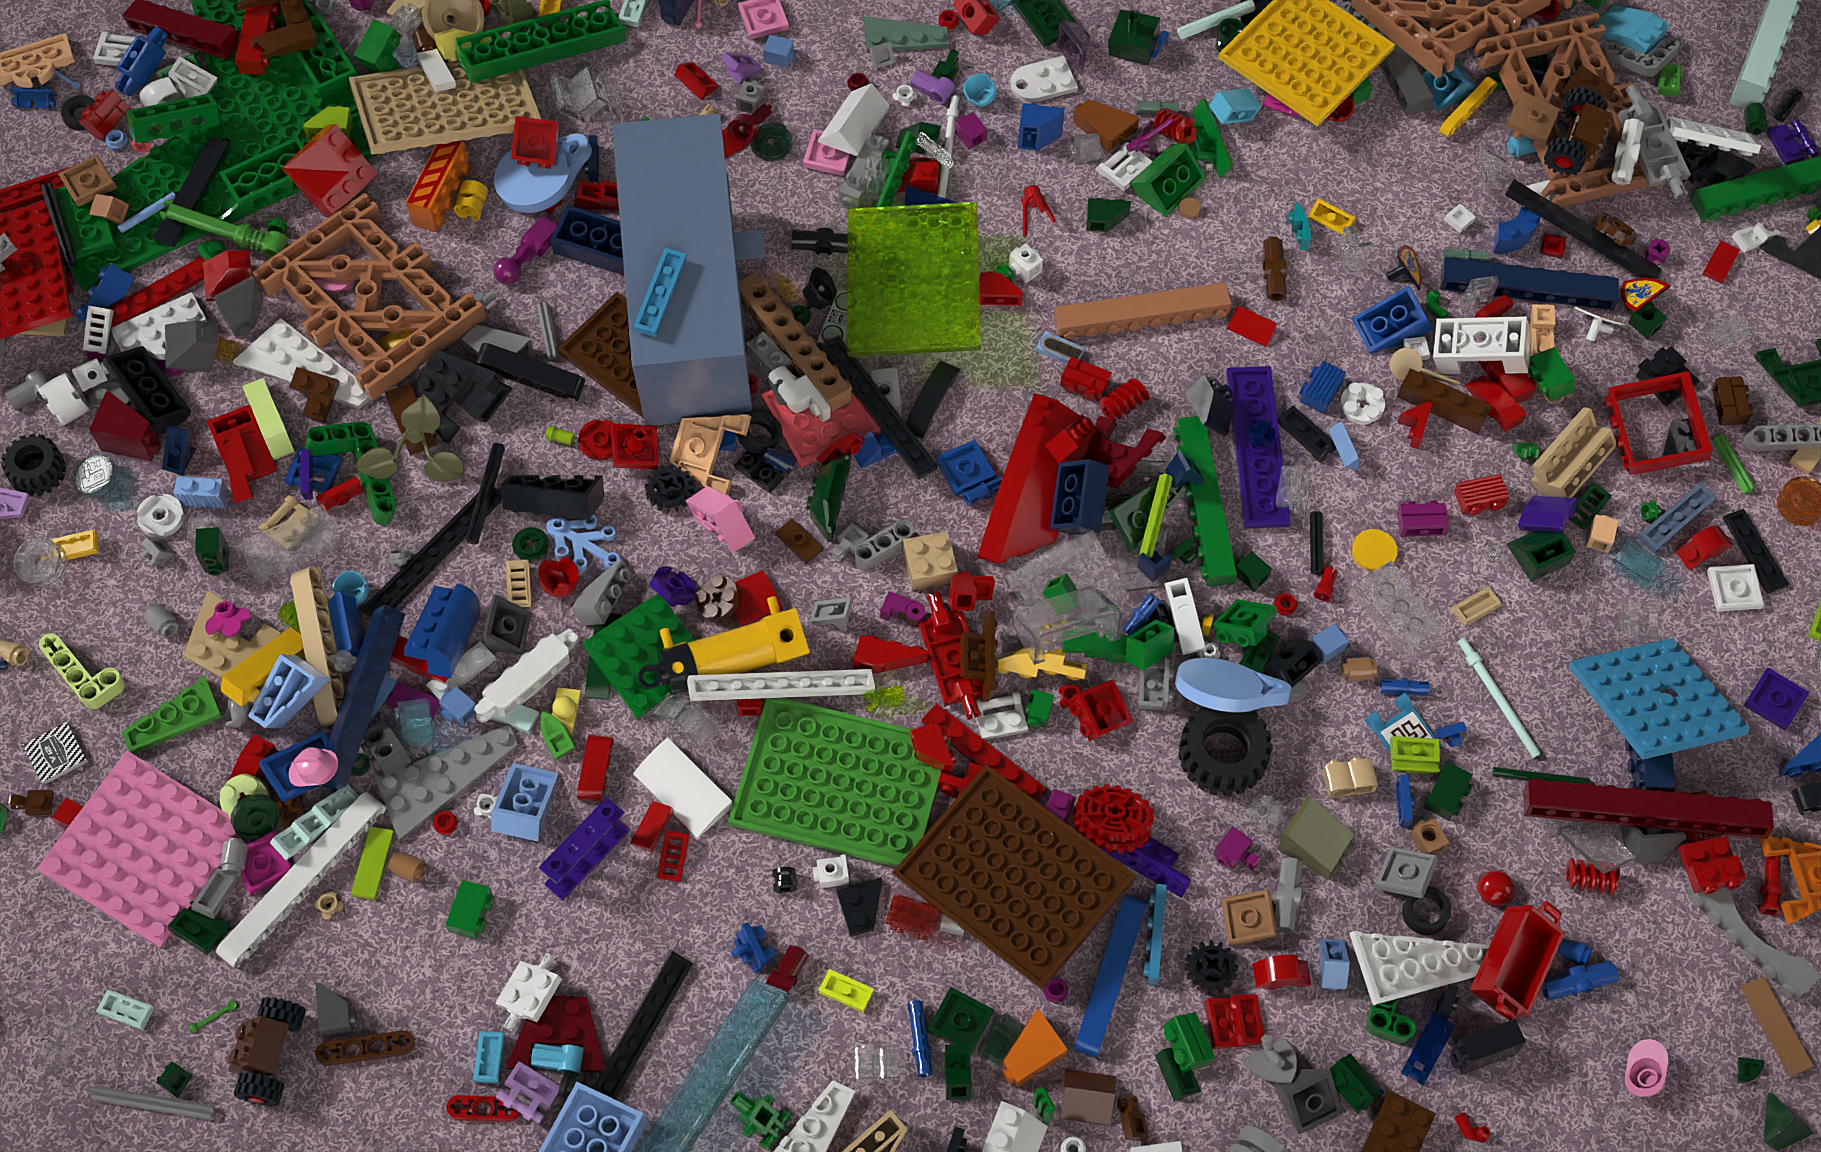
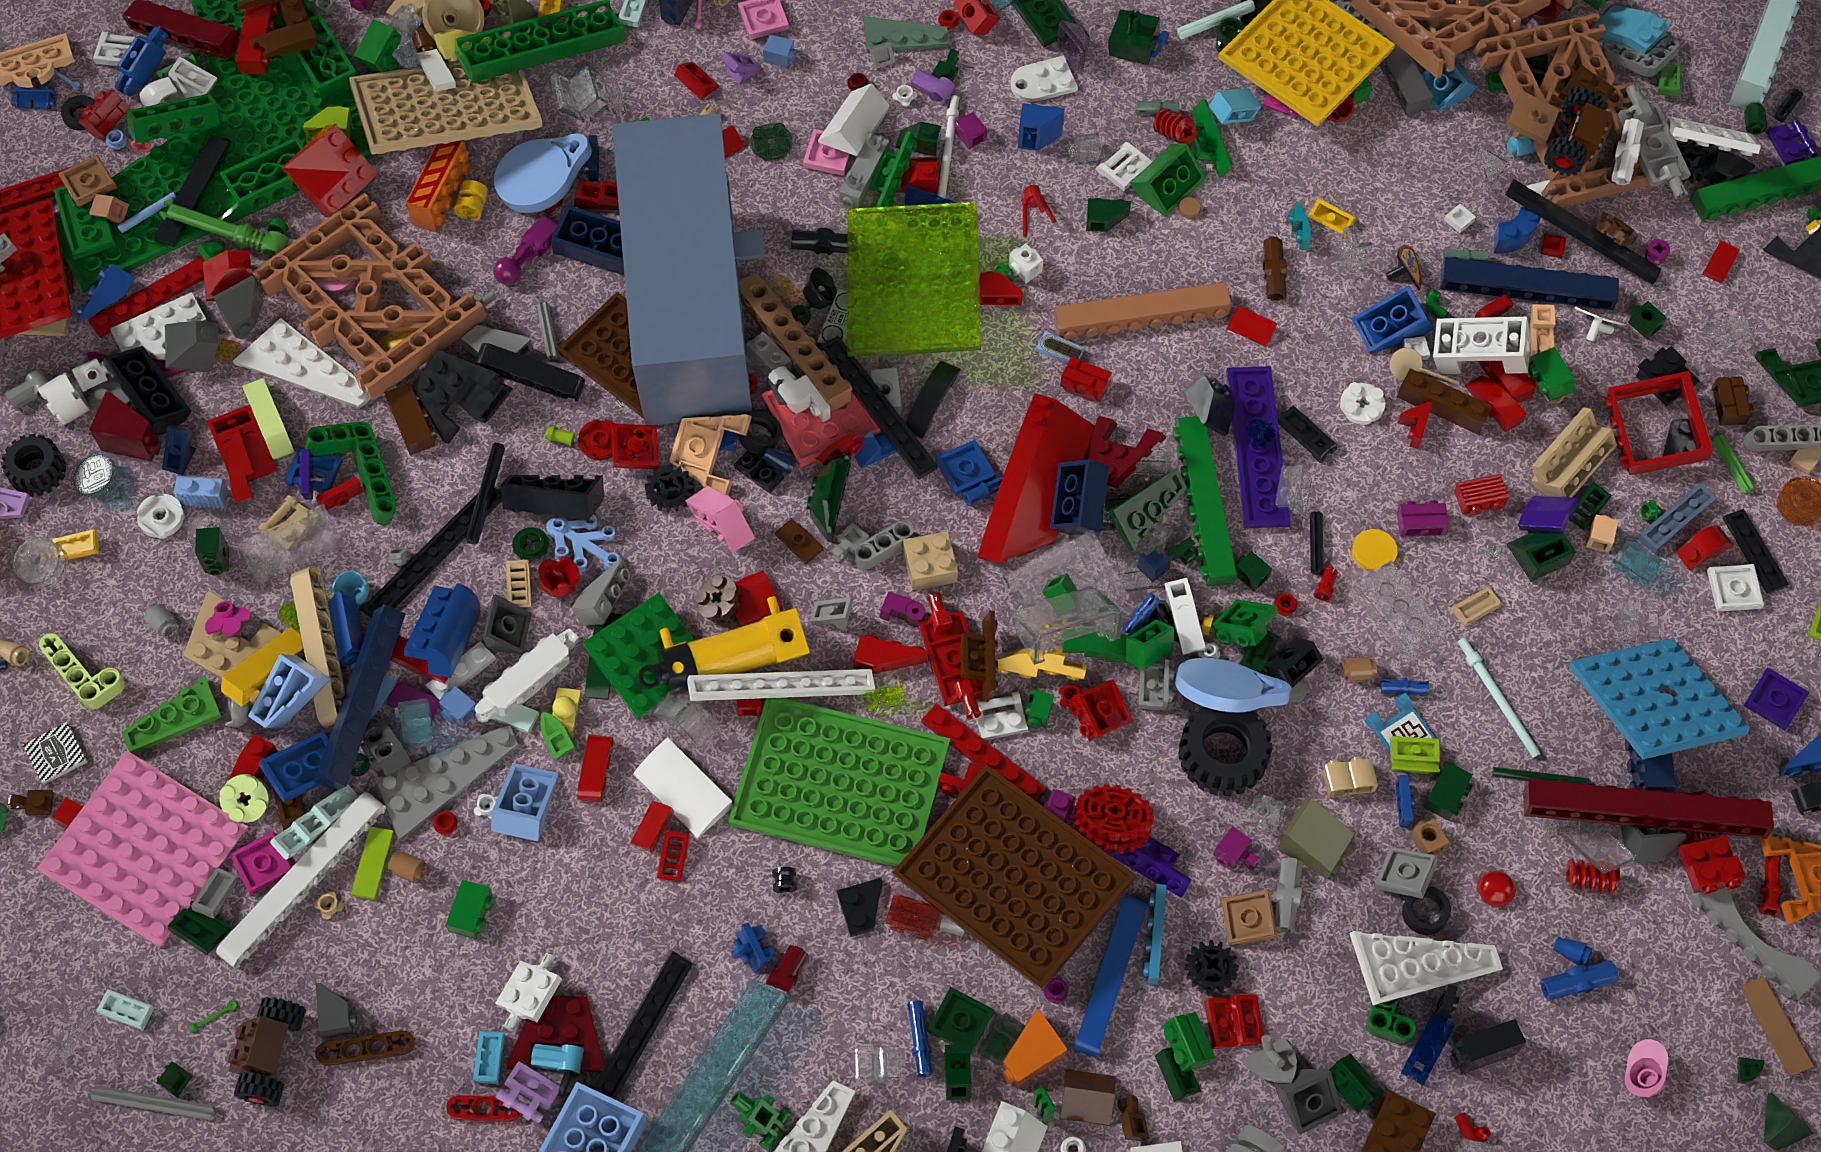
(59, 225): black axle -> none
(89, 329): white slope -> none
(157, 549): light grey tile -> none
(233, 857): light grey brick -> none
(255, 816): dark green tile -> none
(313, 767): bright pink piece -> none
(320, 391): reddish brown plate -> none
(343, 660): clear plate -> none
(417, 419): olive plant -> none
(535, 142): red plate -> none
(584, 849): dark purple fence -> none
(660, 292): dark azure plate -> none
(673, 587): dark purple plate -> none
(746, 127): dark red piece -> none
(751, 93): light grey brick -> none
(837, 877): white brick -> none
(846, 990): neon yellow plate -> none
(874, 175): clear plate -> none
(931, 747): red slope -> none
(934, 151): clear plate -> none
(967, 589): red brick -> none
(979, 85): medium azure hair -> none
(1070, 438): red slope -> none
(1110, 123): dark orange slope -> none
(1123, 399): red piece -> none
(1142, 142): magenta plant -> none
(1156, 515): lime axle -> none
(1183, 470): dark blue slope -> none
(1281, 971): red brick -> none
(1322, 387): blue brick -> none
(1330, 642): medium blue brick -> none
(1333, 964): medium blue slope -> none
(1344, 446): medium blue slope -> none
(1451, 733): blue tile -> none
(1468, 106): yellow beam -> none
(1478, 294): clear bracket -> none
(1518, 959): red container -> none
(1525, 450): green plate -> none
(1641, 291): shield -> none
(1753, 237): white slope -> none

